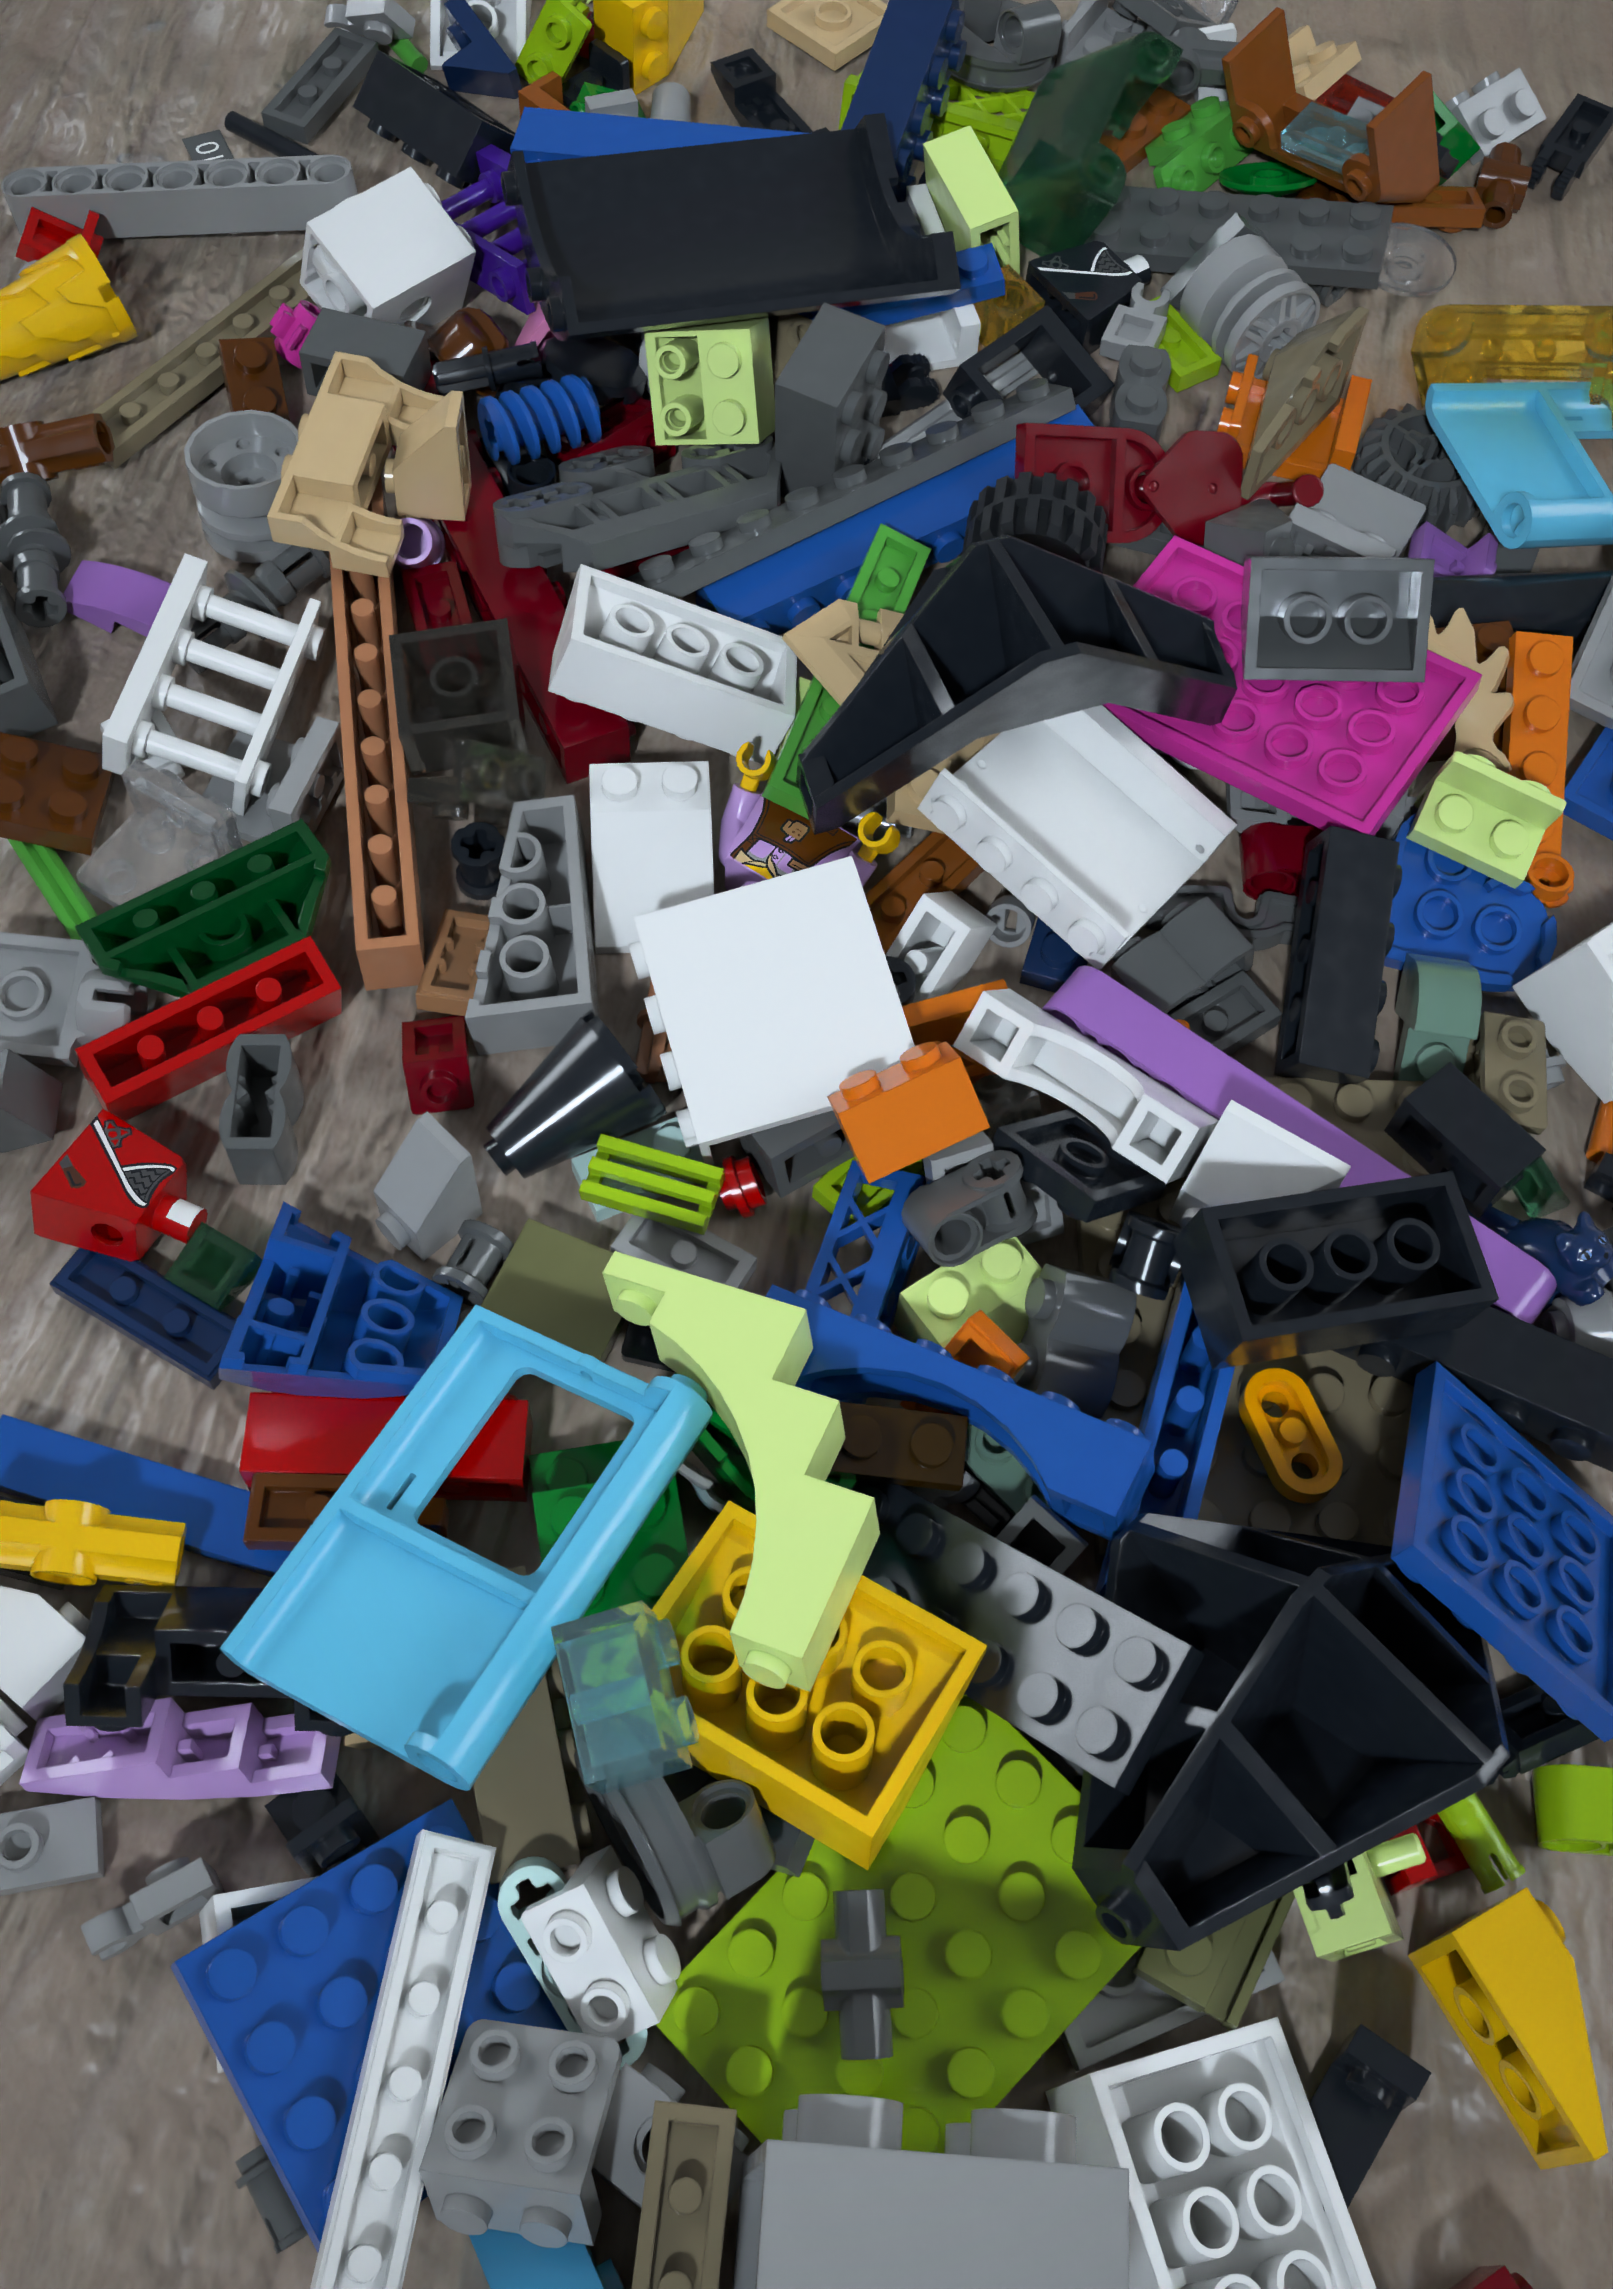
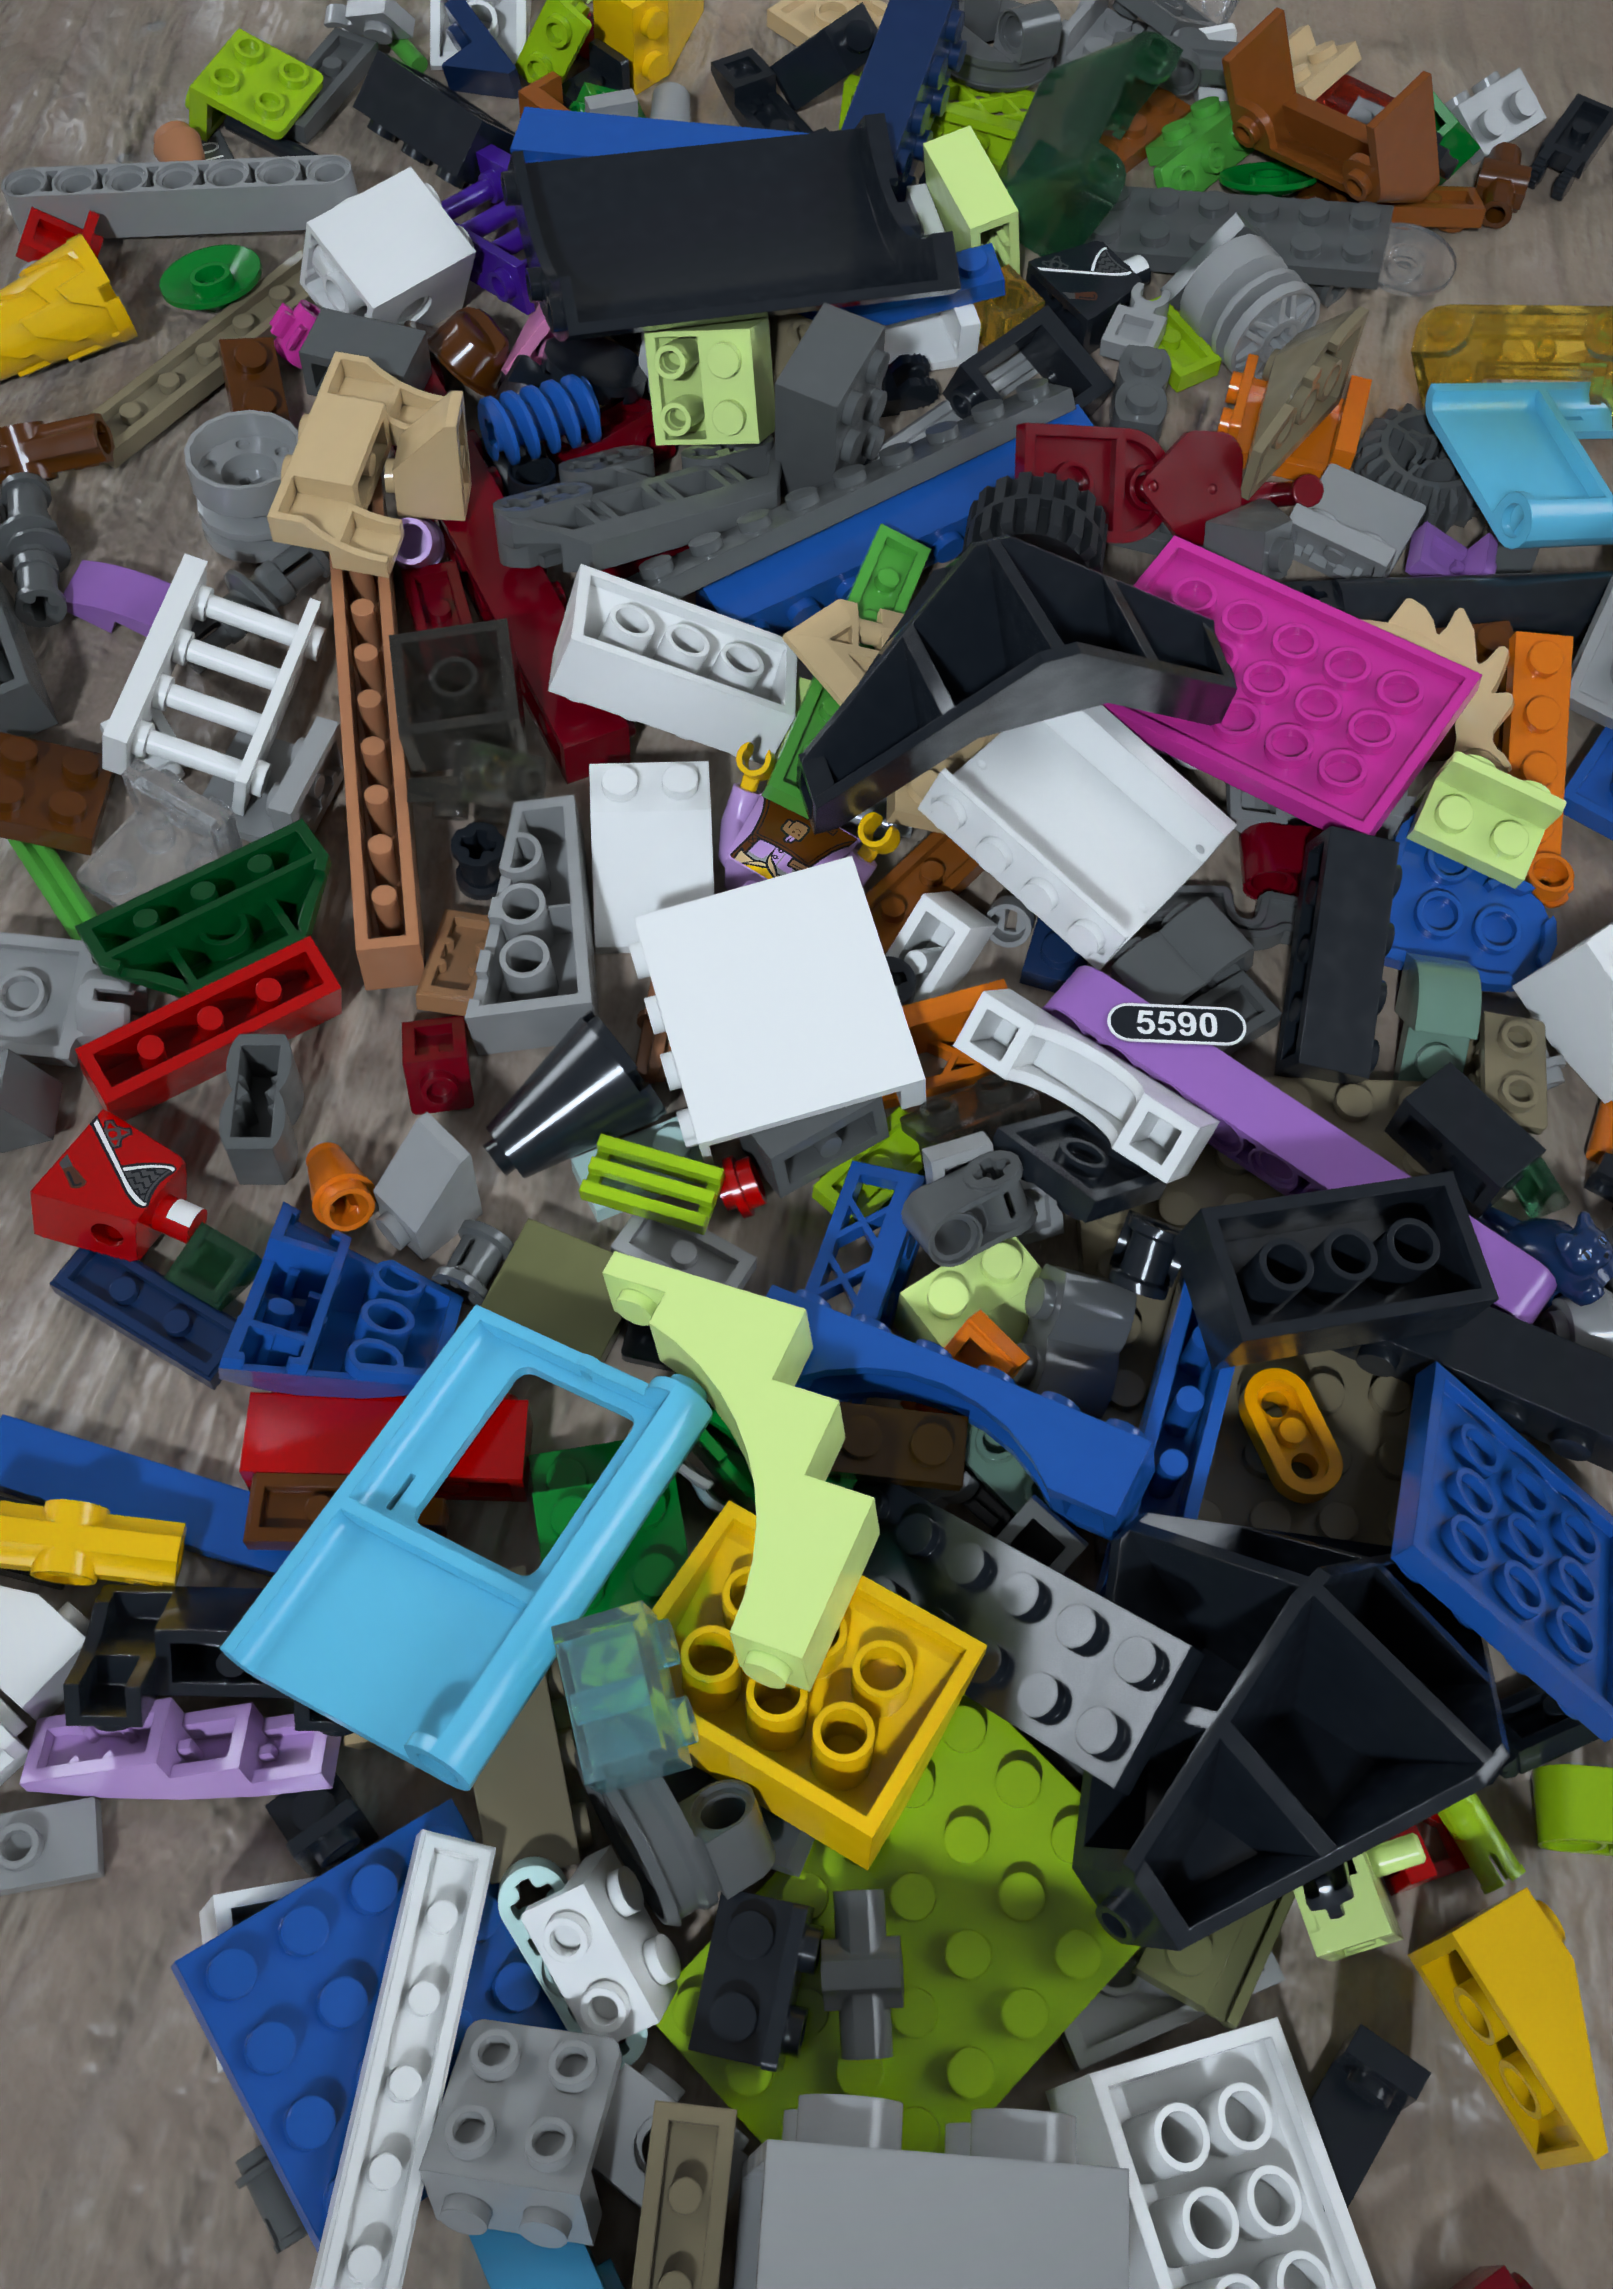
(171, 1896): light grey plate -> none
(177, 143): none -> nougat cone
(210, 277): none -> green dish
(252, 86): none -> lime bracket
(338, 1188): none -> orange cone
(487, 369): black axle -> none
(754, 1981): none -> black bracket
(826, 57): none -> black slope
(907, 1109): orange brick -> none
(1176, 1024): none -> black sticker
(1253, 1161): white slope -> none
(1325, 136): clear light blue plate -> none
(1336, 618): dark grey slope -> none

